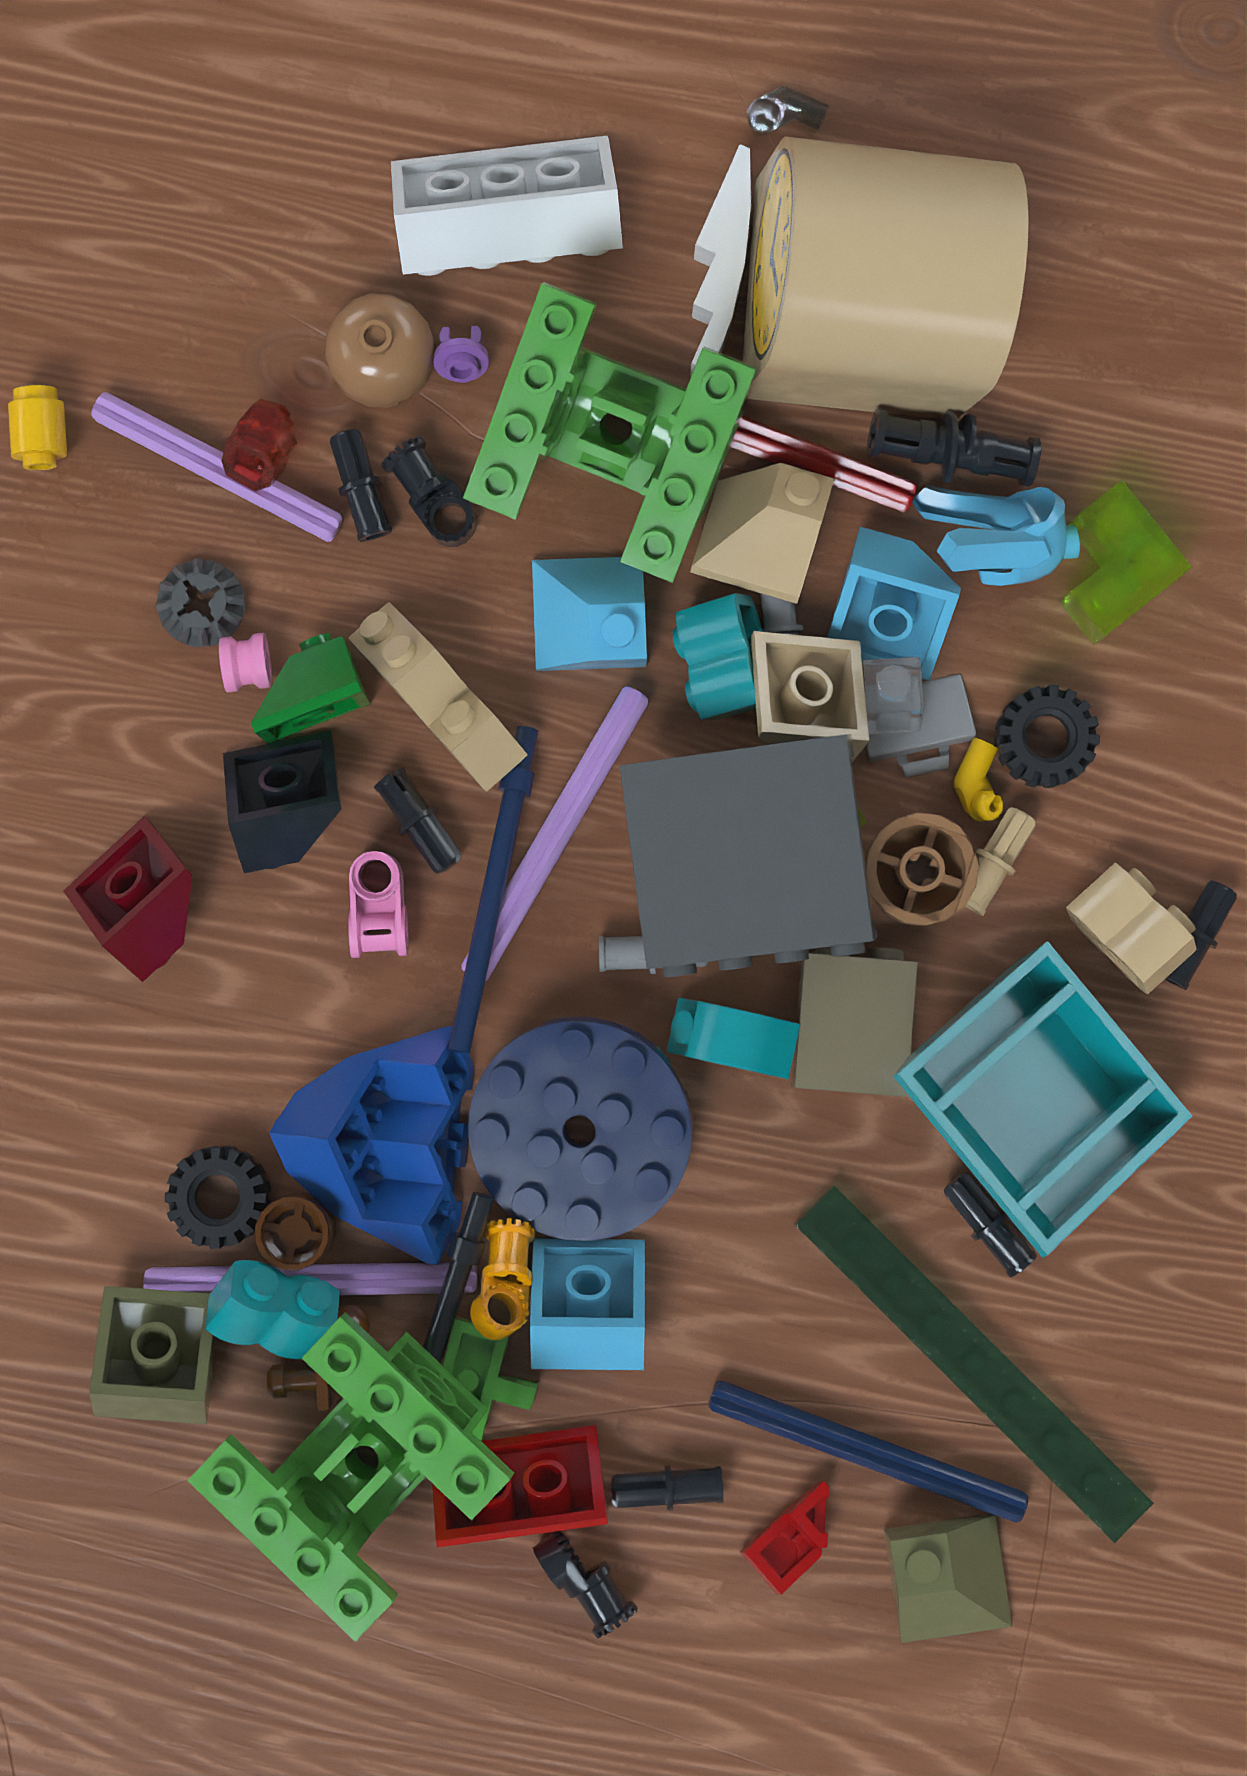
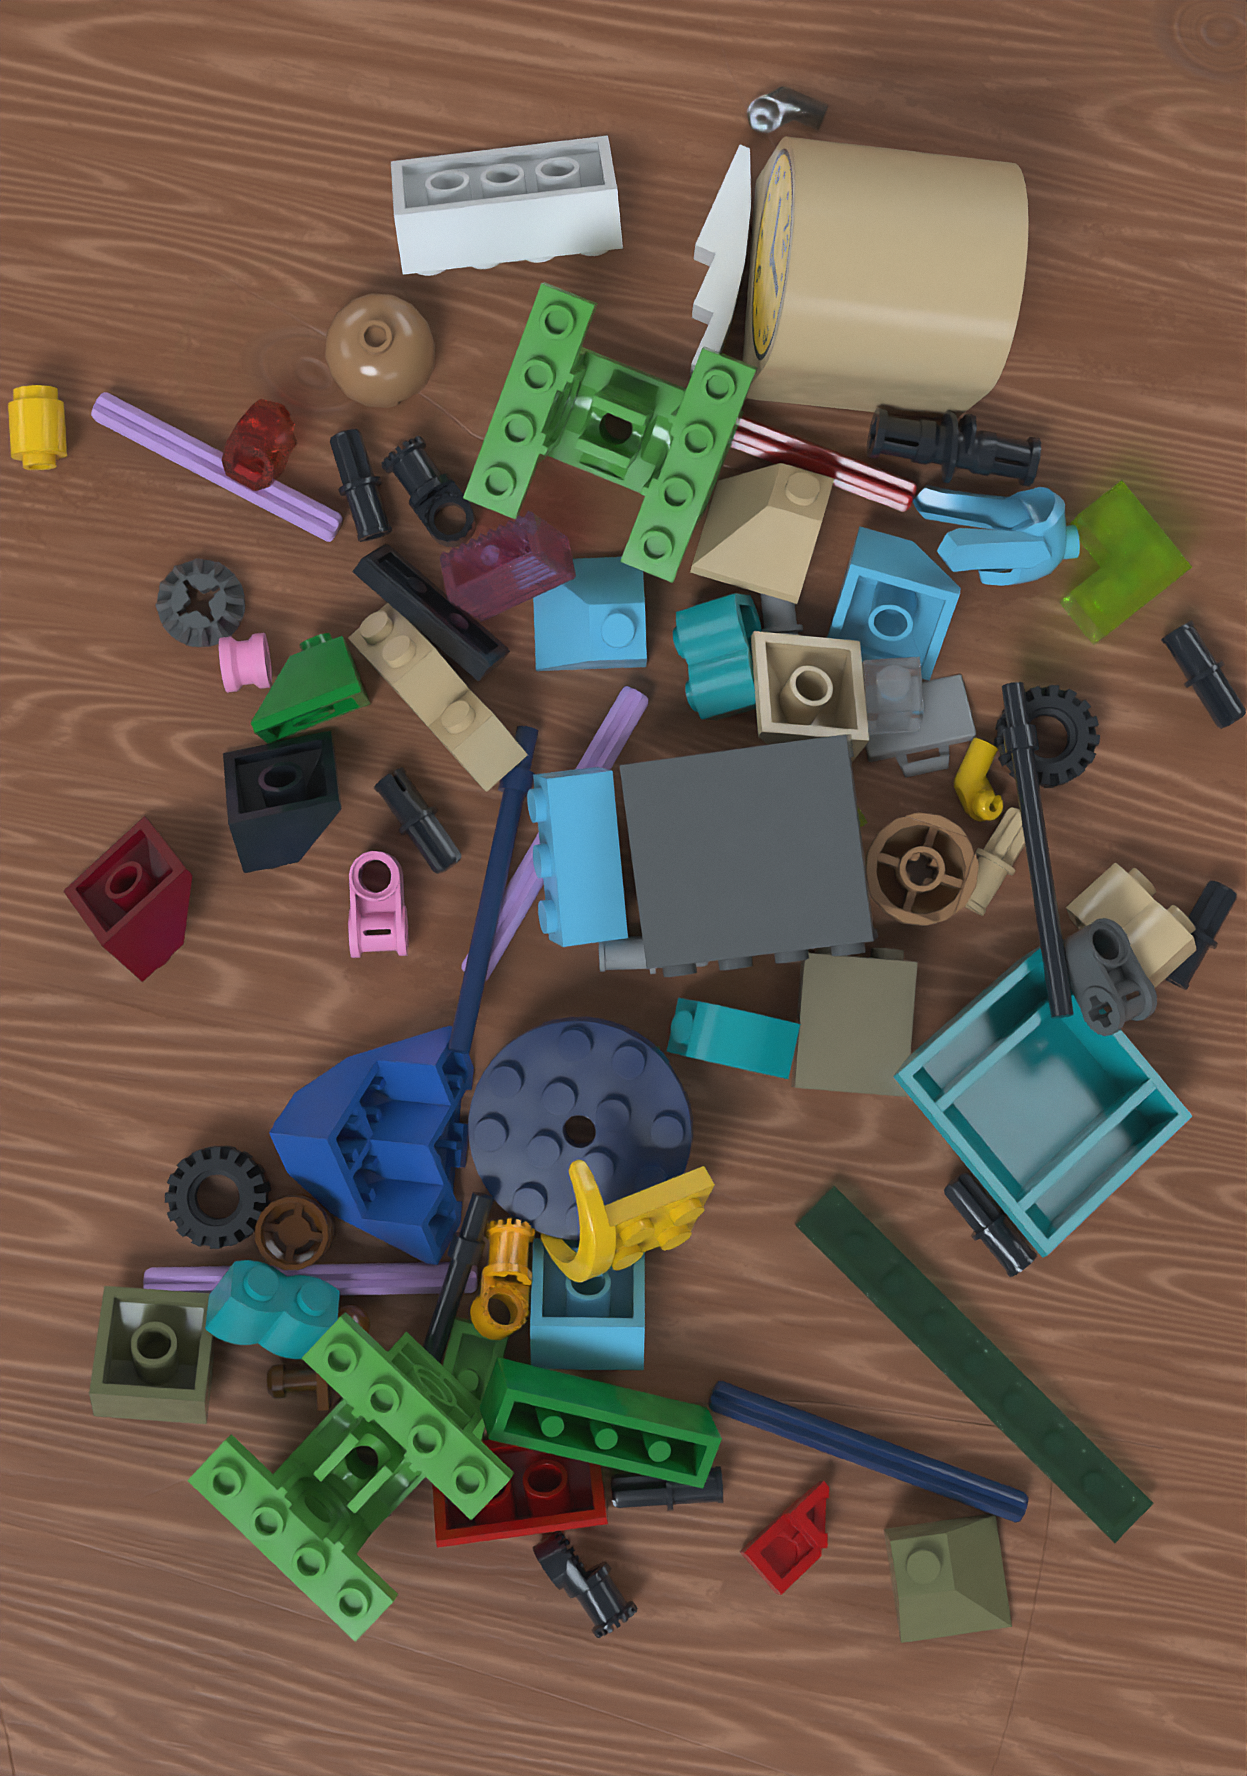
(431, 611): none -> black tile
(461, 357): medium lavender plate -> none
(507, 566): none -> clear pink brick
(578, 856): none -> medium azure brick
(599, 1423): none -> green brick
(630, 1226): none -> yellow piece
(1021, 742): none -> black bar
(1102, 974): none -> dark grey piece
(1204, 675): none -> black axle

